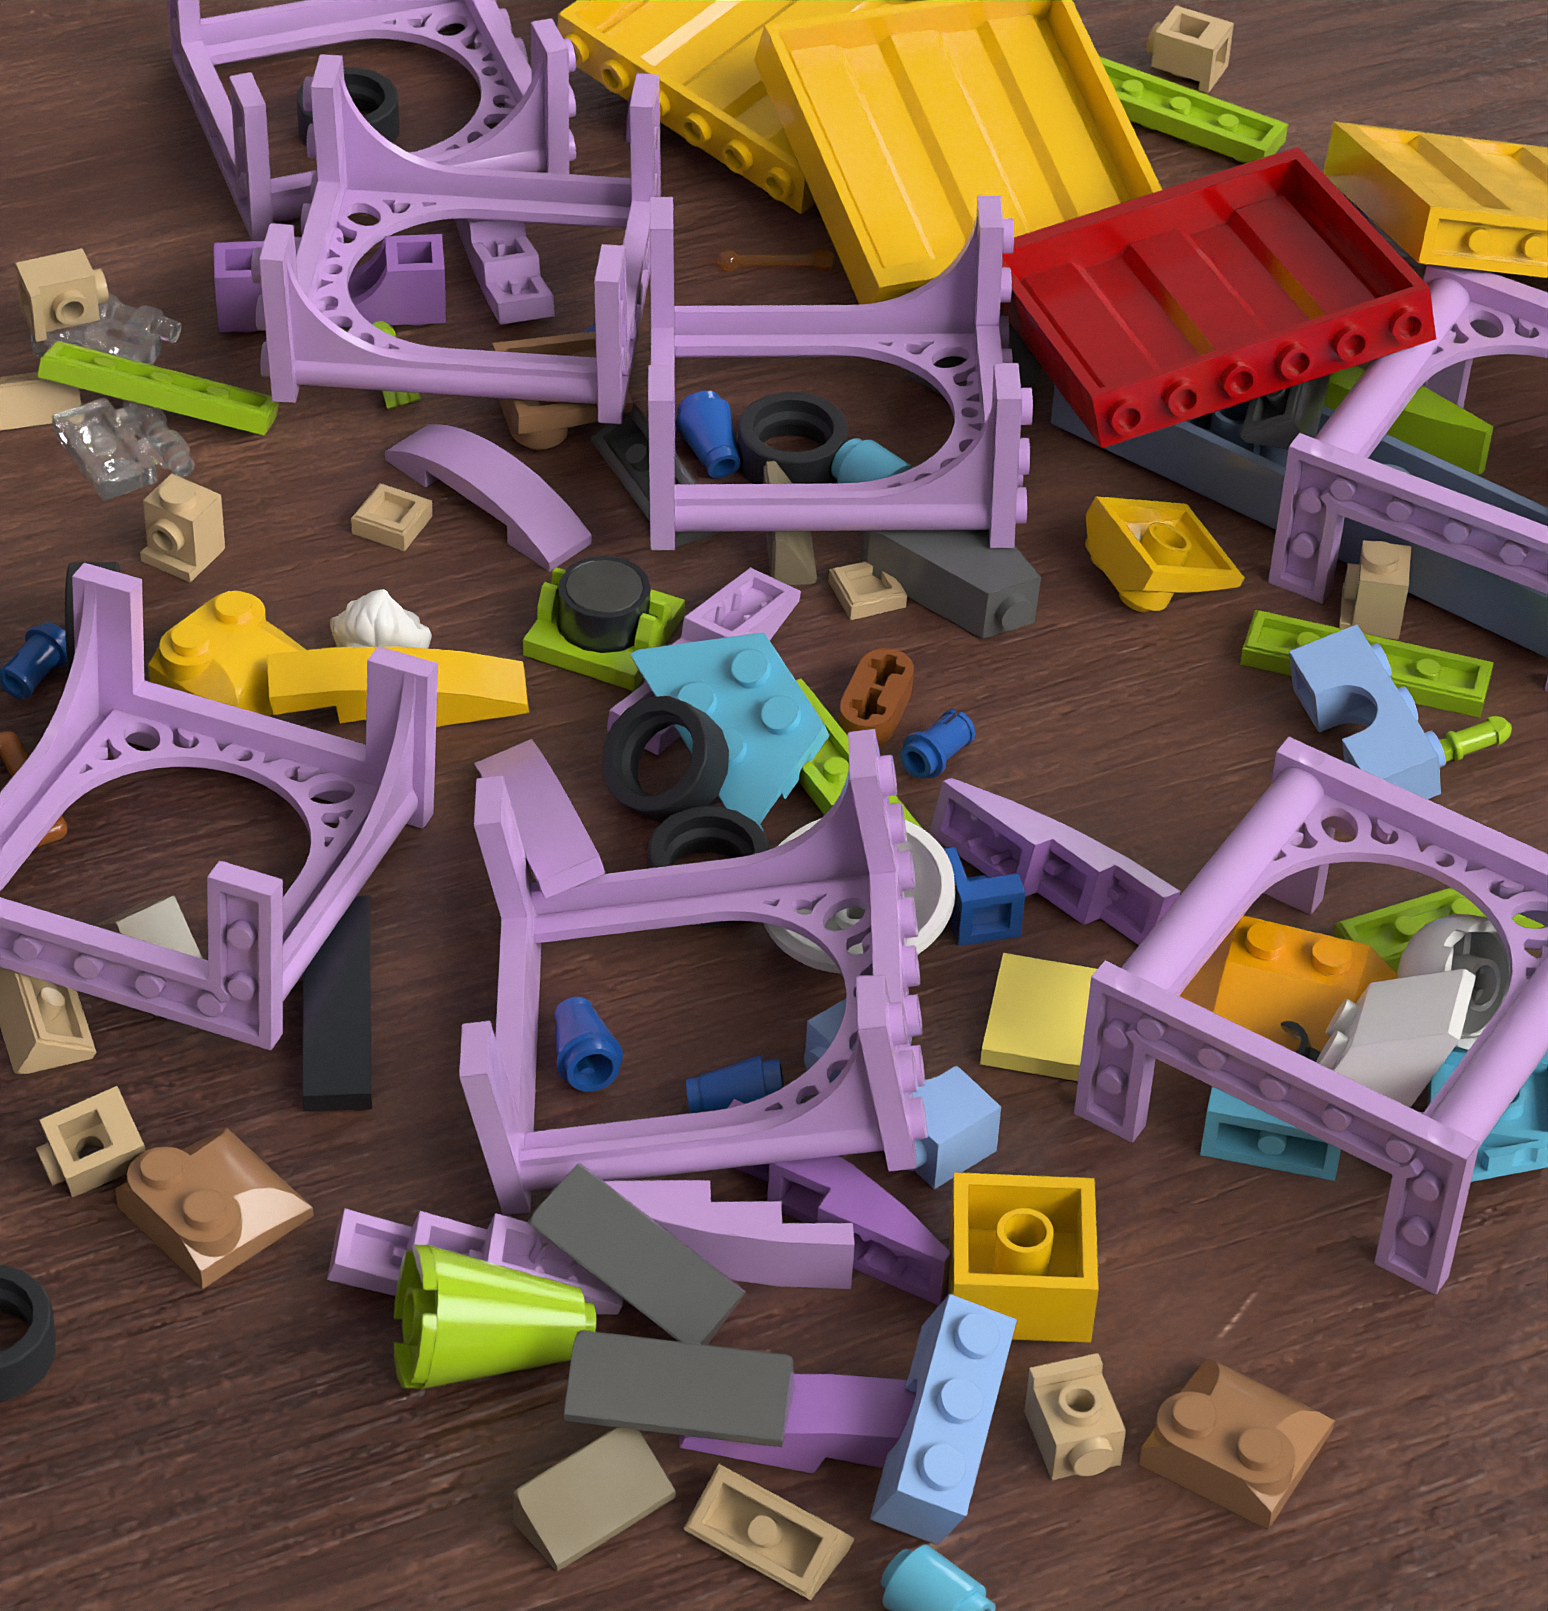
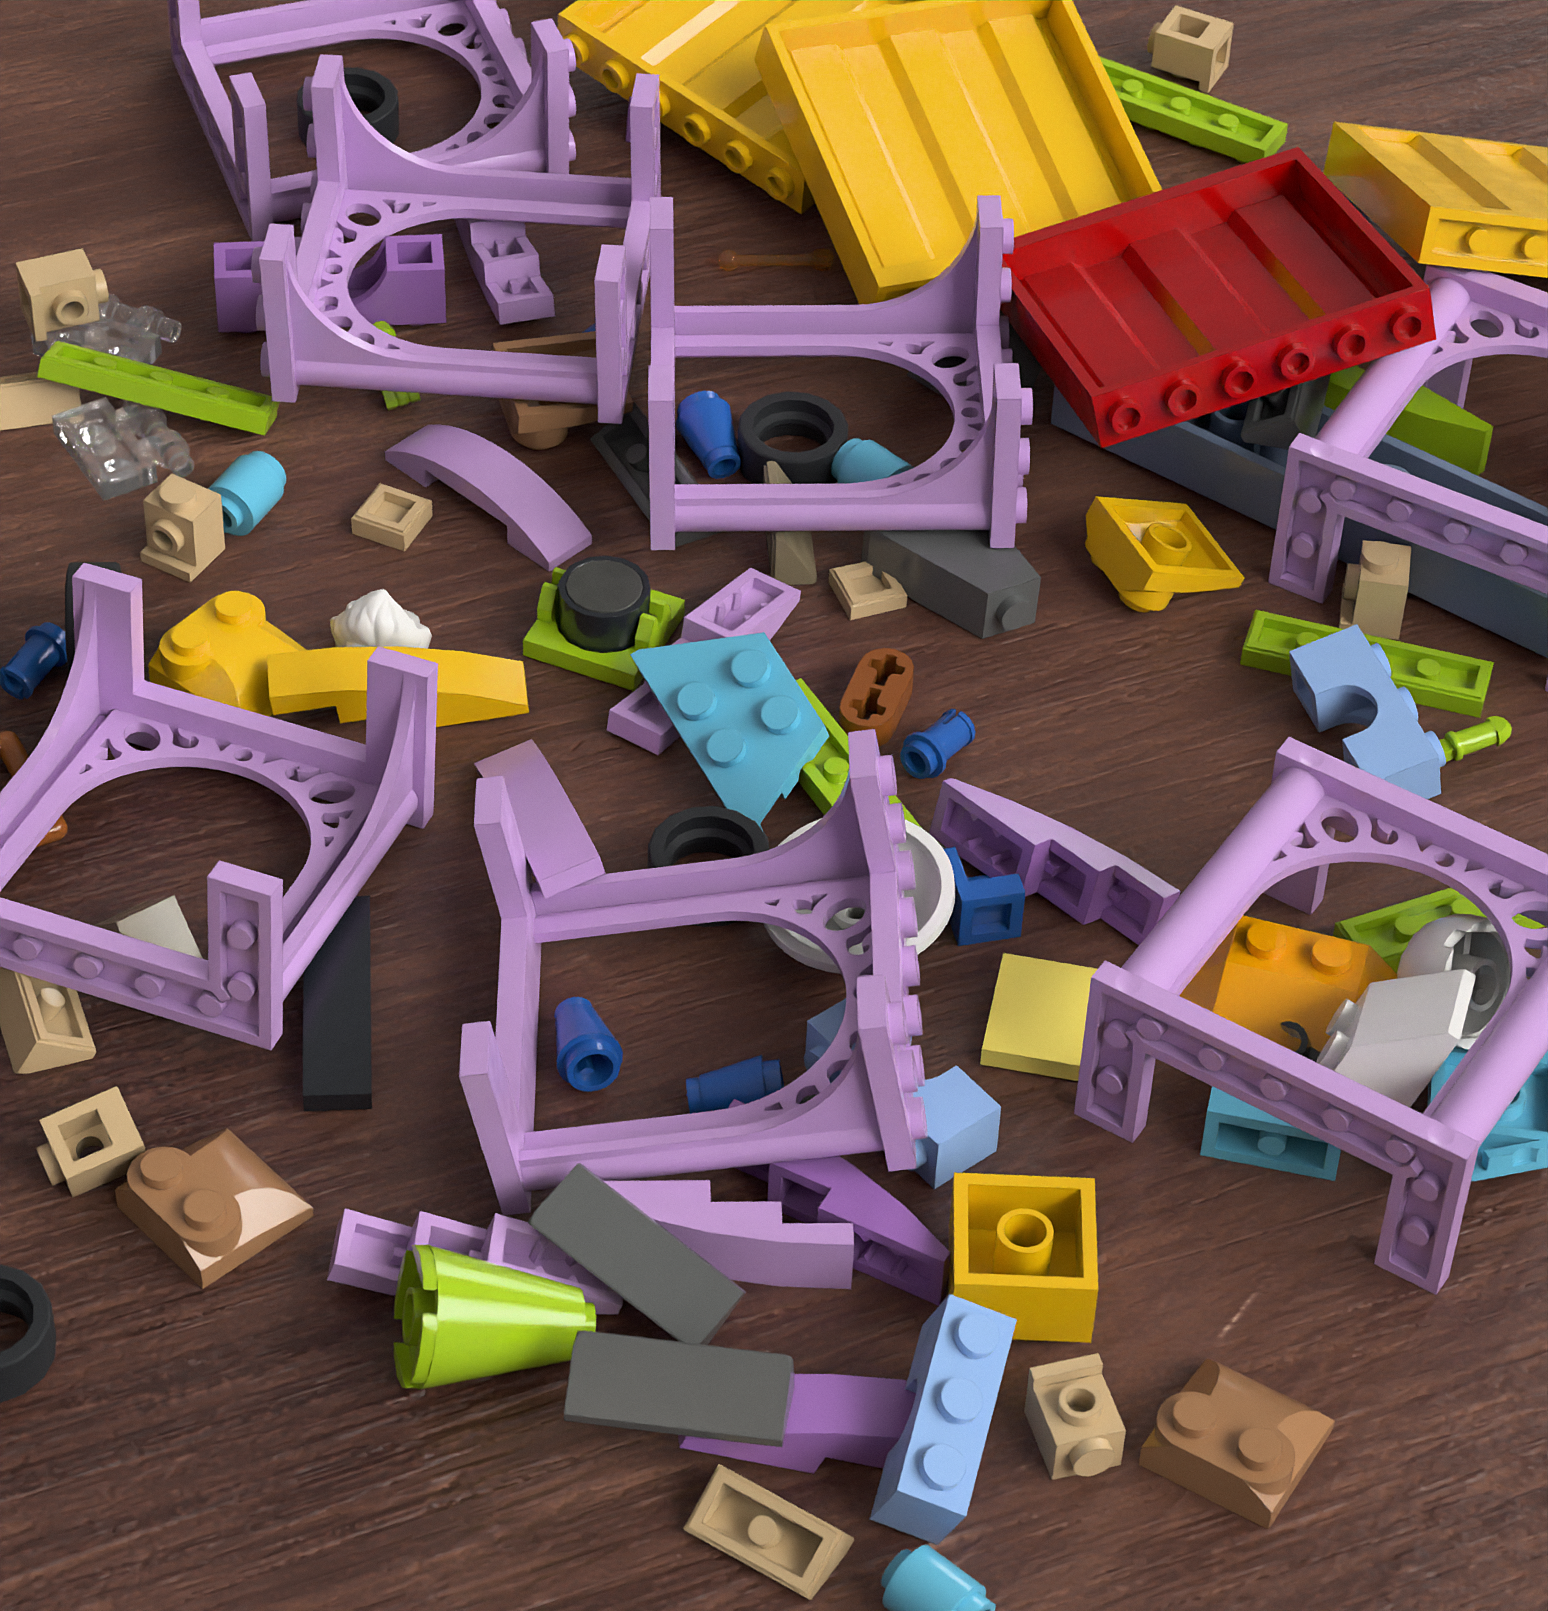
(249, 490): none -> medium azure brick
(591, 1496): dark tan slope -> none
(632, 733): black tyre -> none

